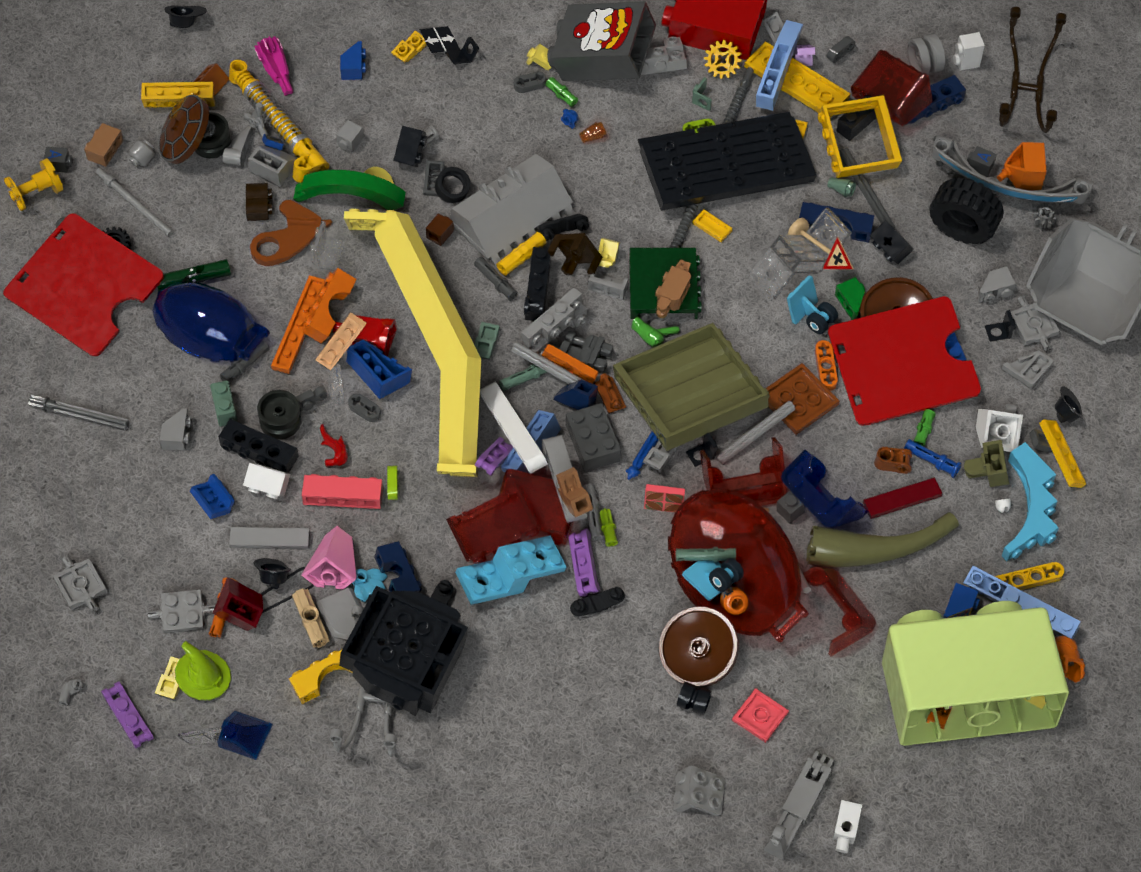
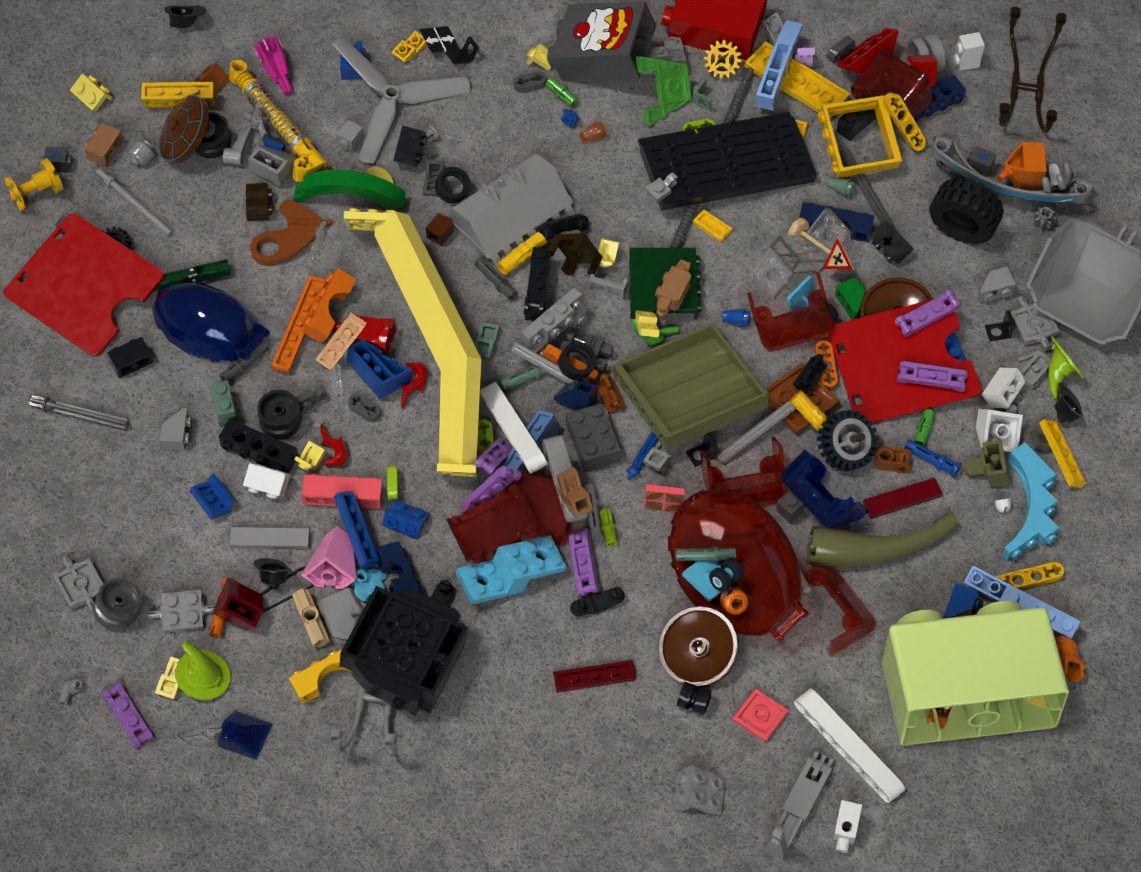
(90, 92): none -> light yellow bracket
(117, 604): none -> flat silver wheel
(130, 357): none -> black brick
(311, 456): none -> light yellow bracket
(356, 529): none -> blue brick
(405, 518): none -> blue bracket
(409, 93): none -> light grey piece
(418, 383): none -> red piece
(488, 436): none -> lime beam
(491, 487): none -> medium lavender plate
(585, 351): none -> black tyre
(594, 676): none -> dark red tile
(646, 323): none -> light yellow slope
(660, 189): none -> light grey plate
(671, 86): none -> bright green wing
(737, 317): none -> blue cone
(794, 326): none -> clear red windscreen
(808, 410): none -> yellow axle
(811, 373): none -> black hinge
(847, 440): none -> wheel
(849, 745): none -> white beam
(861, 55): none -> red wedge
(906, 120): none -> yellow beam
(925, 64): none -> red slope
(928, 313): none -> medium lavender plate
(932, 375): none -> medium lavender plate
(1003, 387): none -> white brick
(1056, 176): none -> light grey piece
(1059, 367): none -> lime piece

